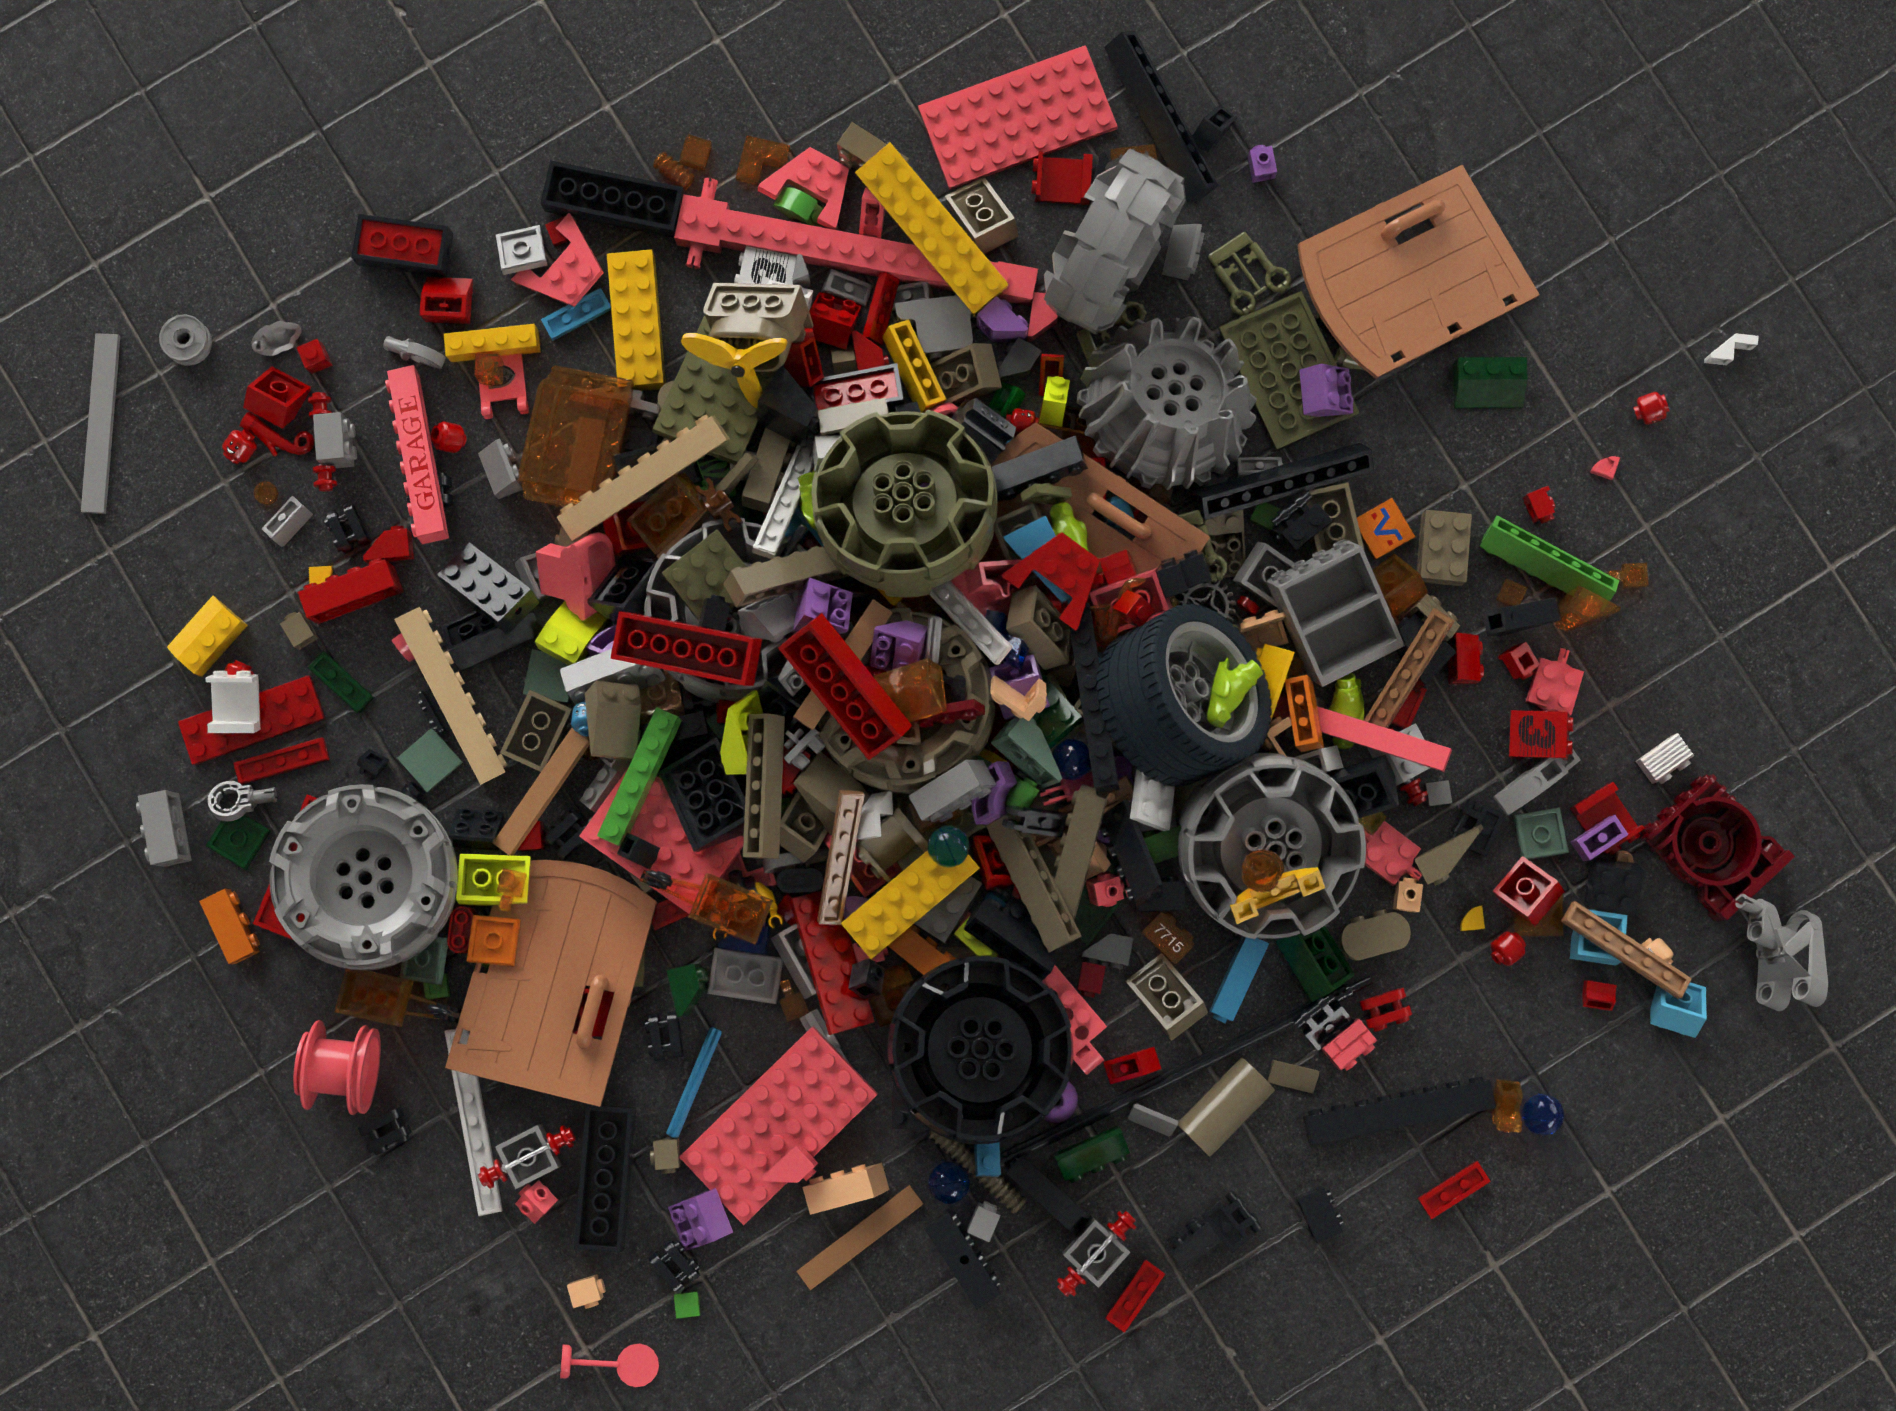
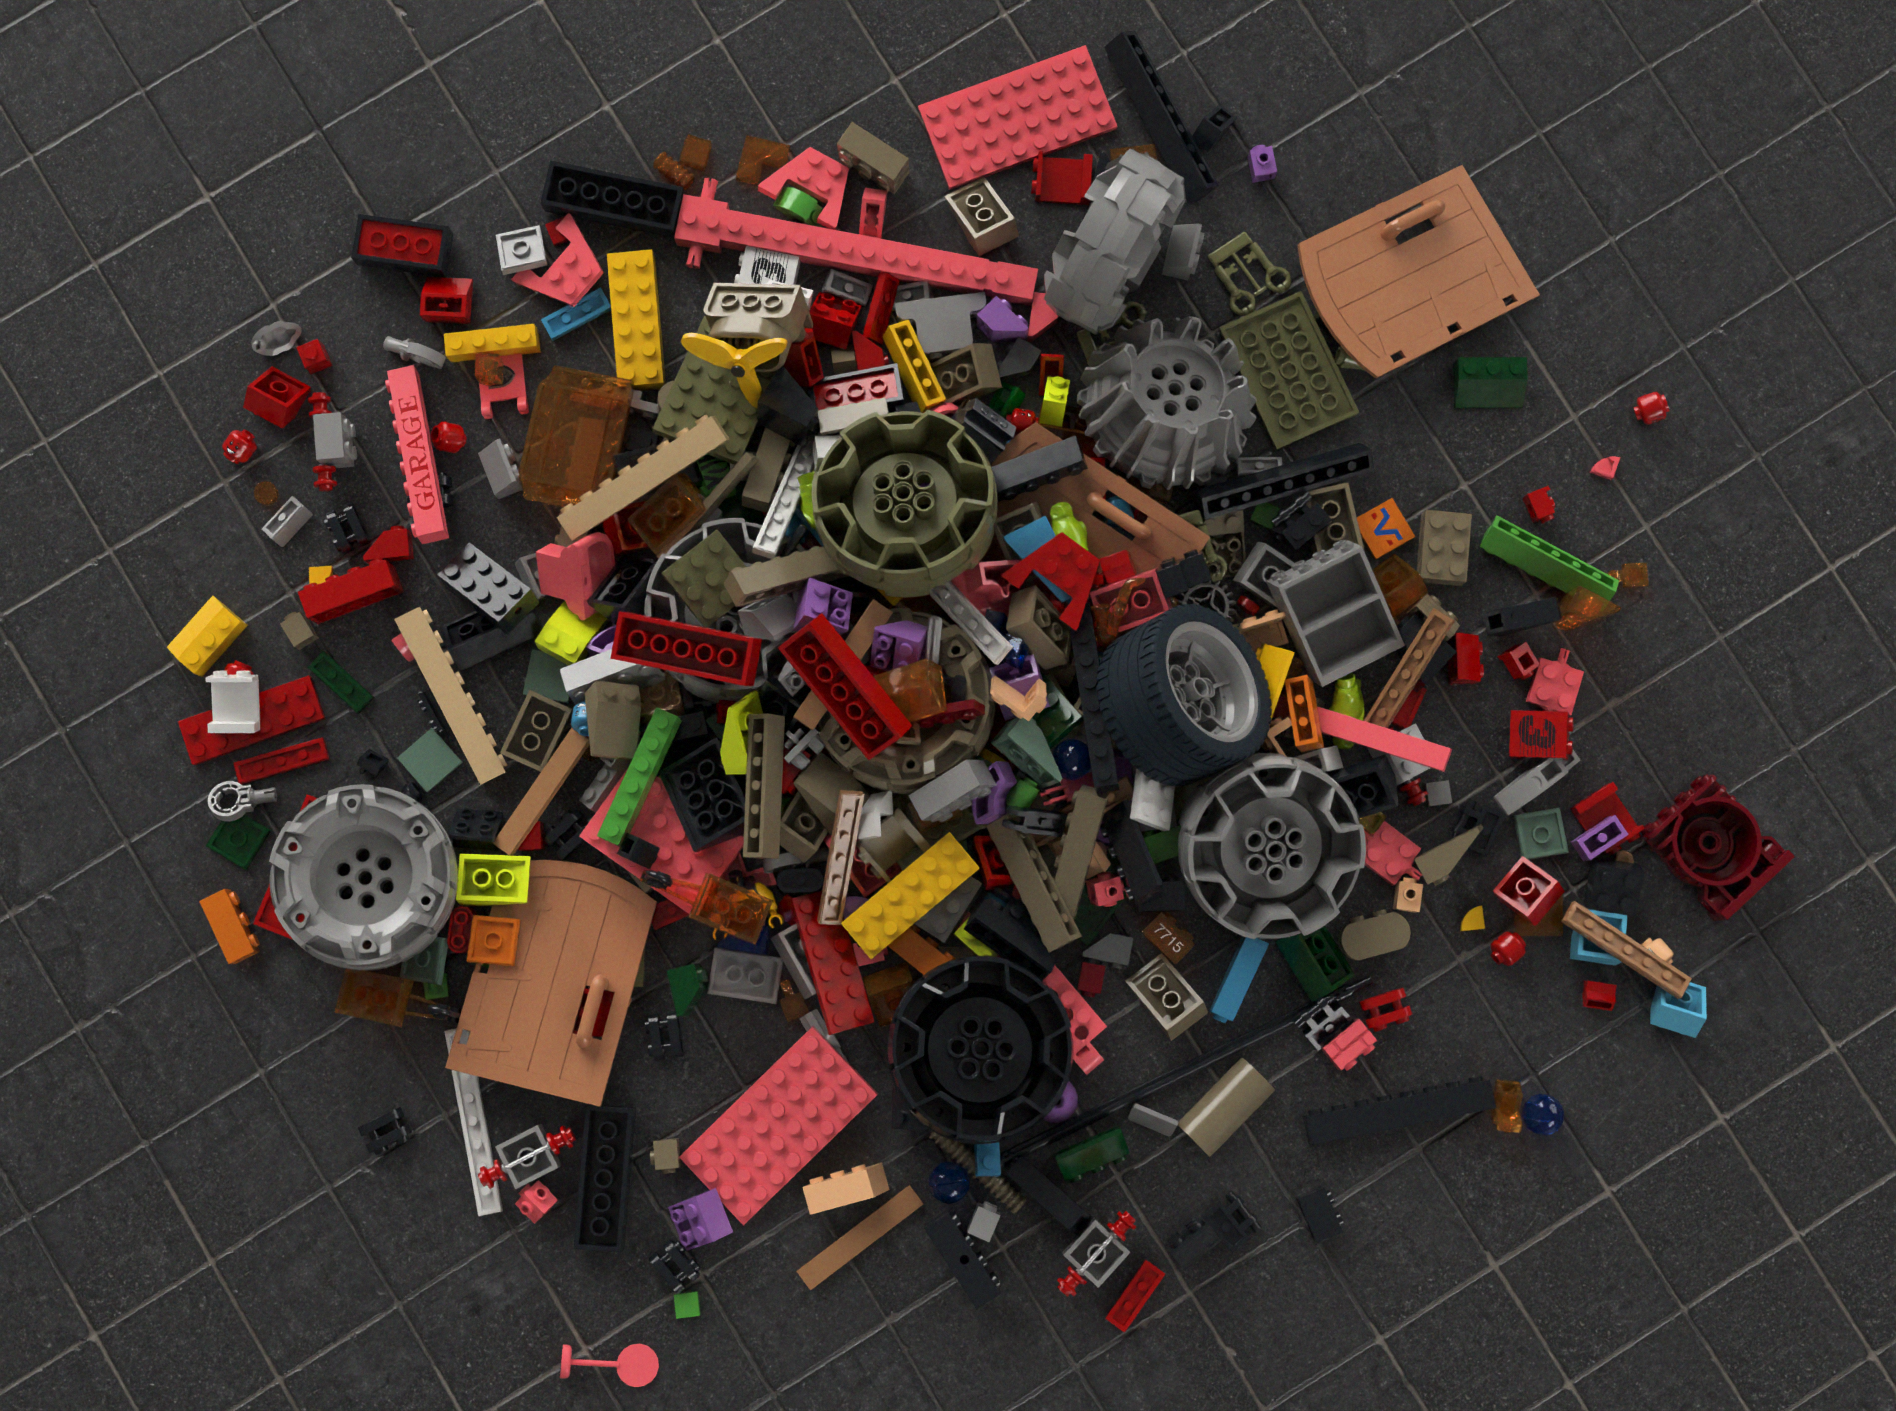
(100, 423): light grey tile -> none
(163, 828): light grey brick -> none
(176, 330): light grey wheel -> none
(271, 438): red plant -> none
(337, 1067): coral wheel -> none
(510, 885): clear orange plate -> none
(586, 1291): light nougat brick -> none
(694, 1082): dark azure axle -> none
(715, 613): black brick -> none
(718, 505): reddish brown pin -> none
(792, 1167): coral slope -> none
(800, 273): light grey slope -> none
(866, 978): black brick -> none
(932, 228): yellow brick -> none
(948, 846): piece -> none
(1046, 494): olive plate -> none
(1132, 1065): red slope -> none
(1133, 608): red brick -> none
(1229, 690): lime animal -> none
(1262, 870): clear orange helmet -> none
(1291, 882): yellow slope -> none
(1293, 1076): dark tan slope -> none
(1326, 390): medium lavender slope -> none
(1453, 1190): red plate -> none
(1511, 593): clear orange tile -> none
(1665, 758): white brick -> none
(1725, 353): white slope -> none
(1779, 945): light grey connector -> none

